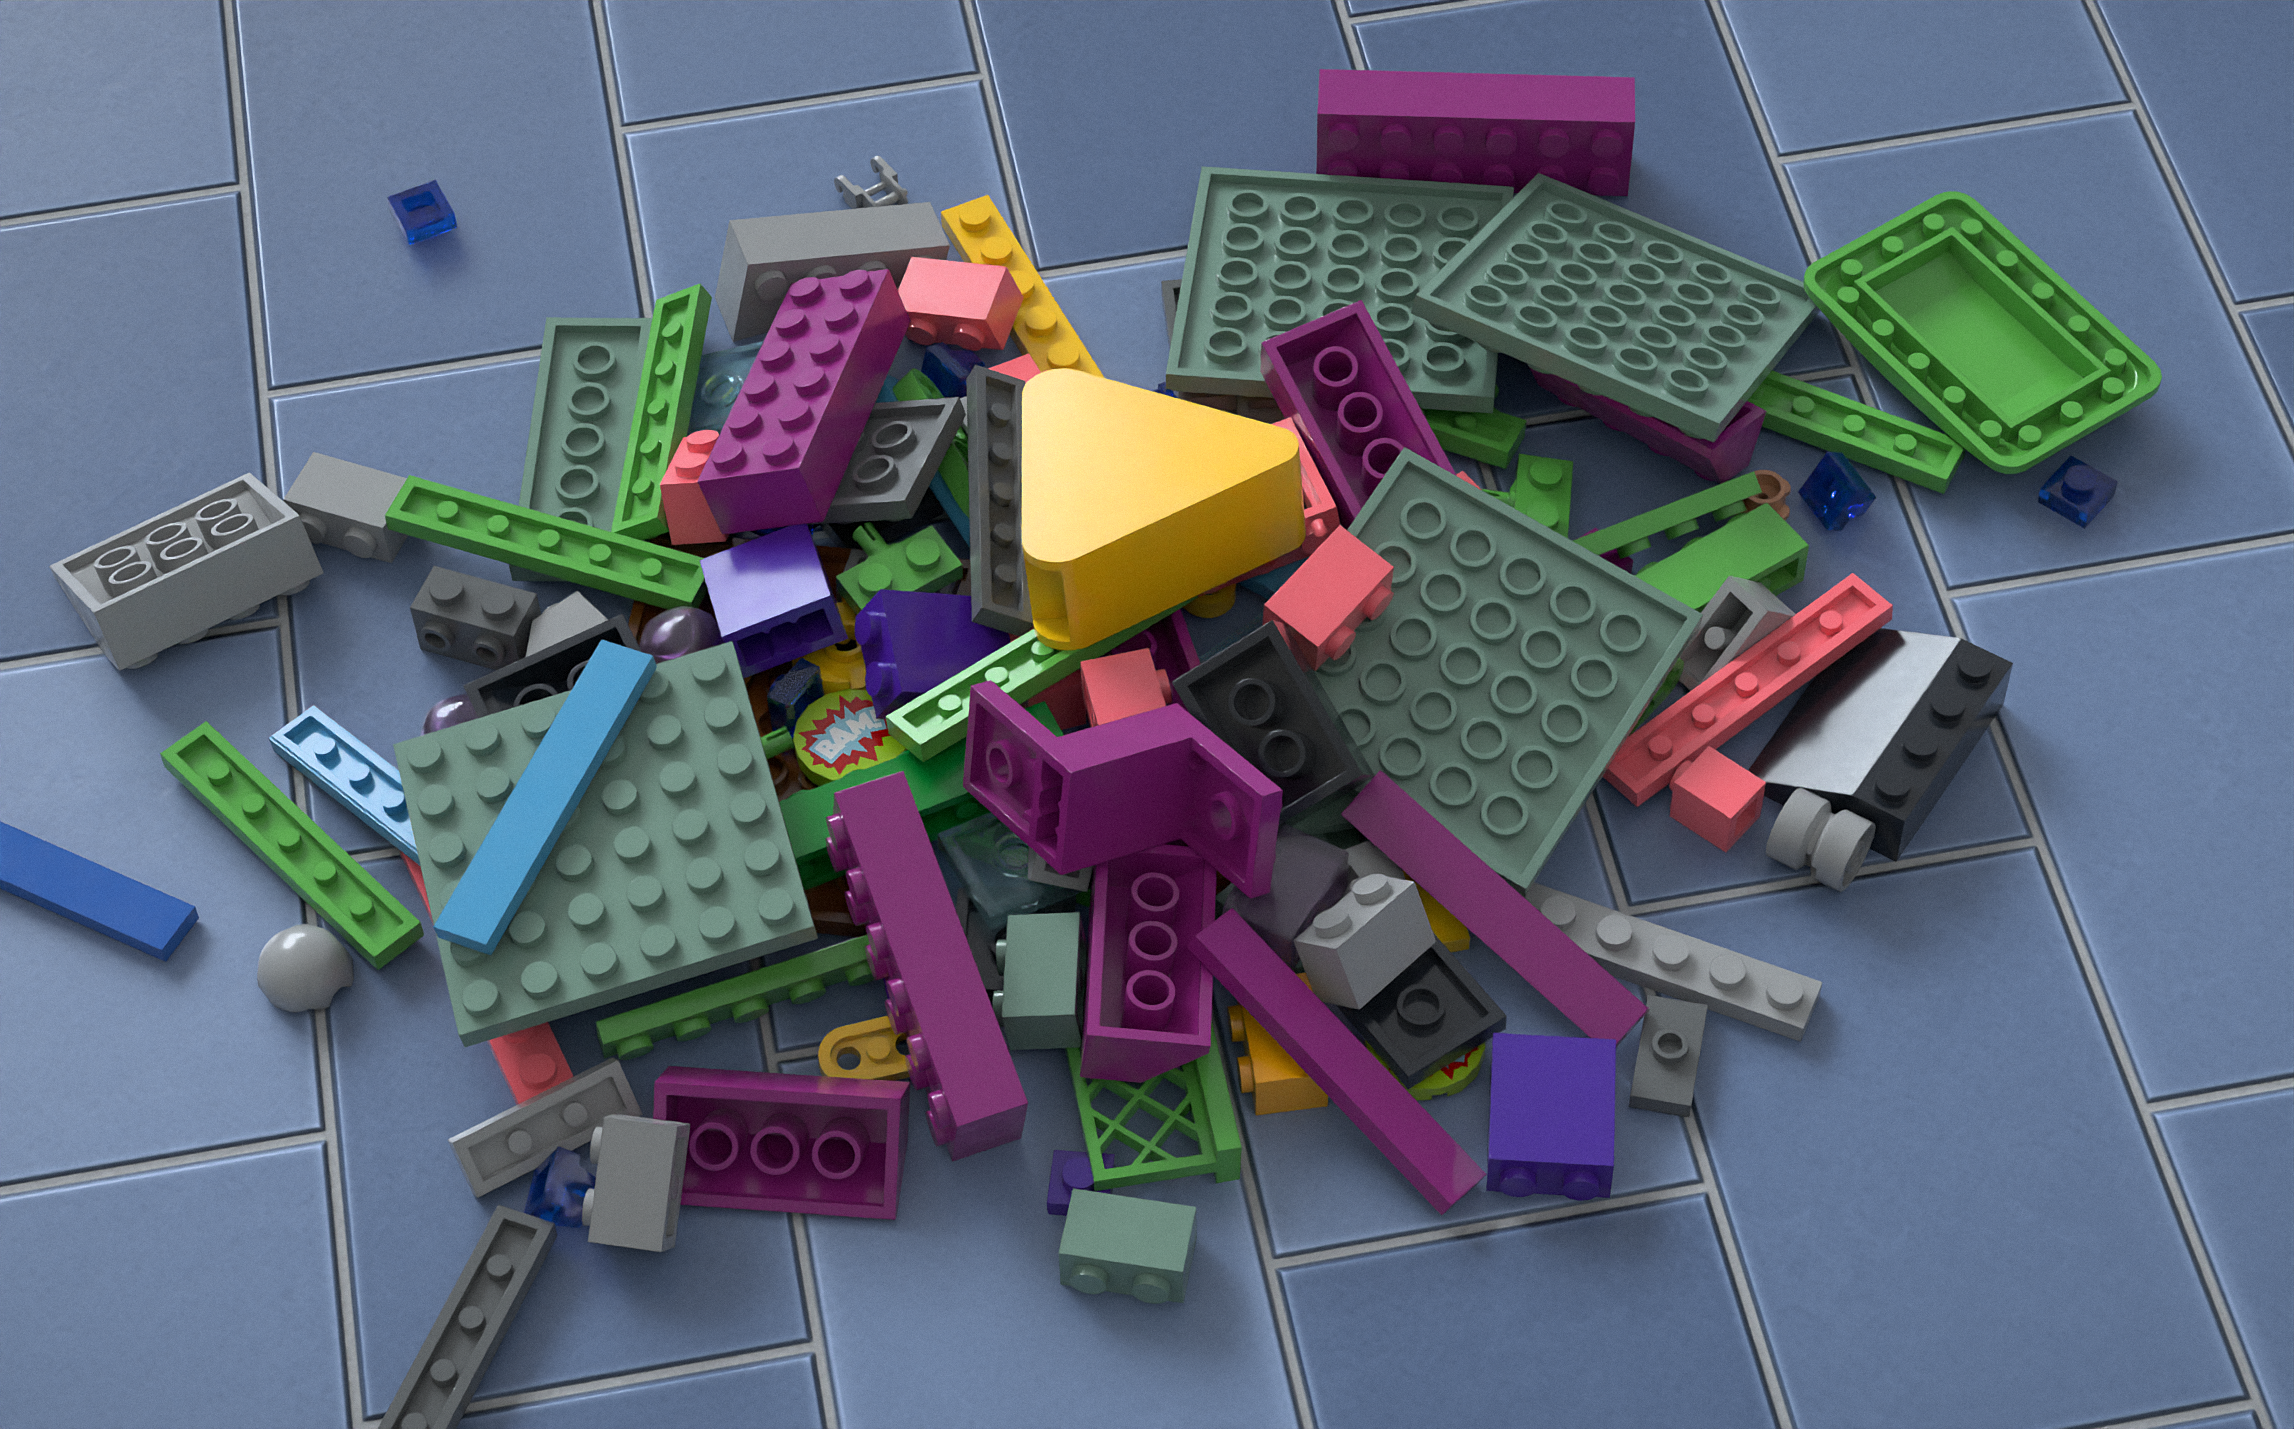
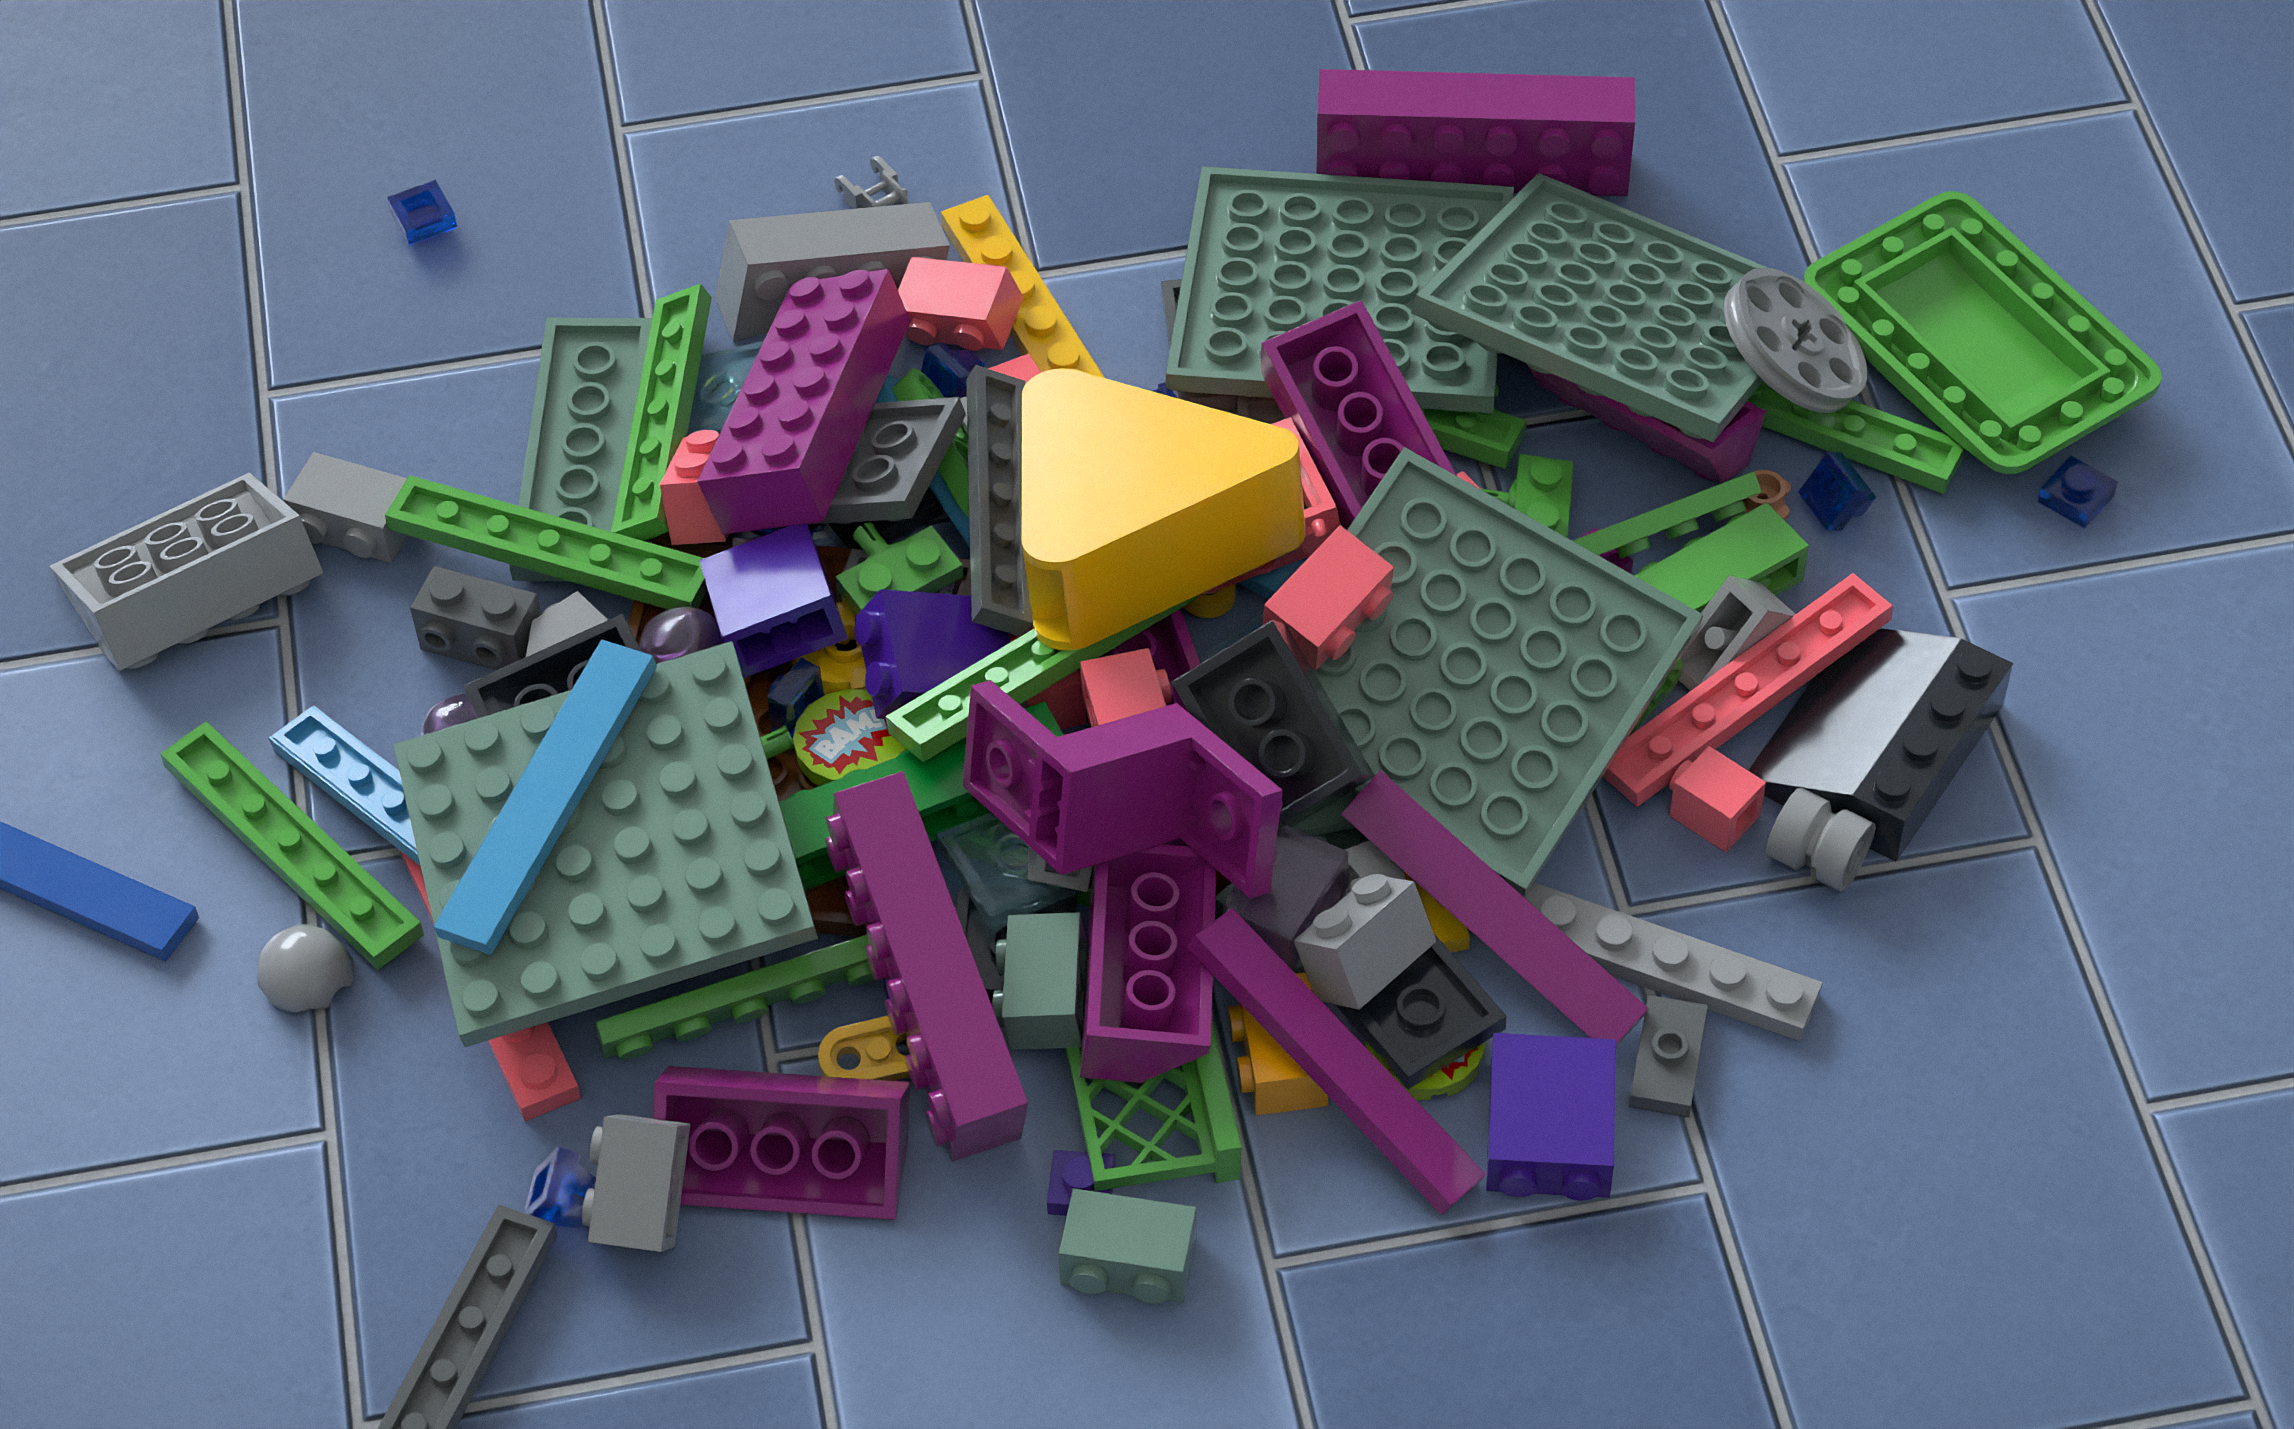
(533, 1129): light grey plate -> none
(1813, 353): none -> light grey wedge

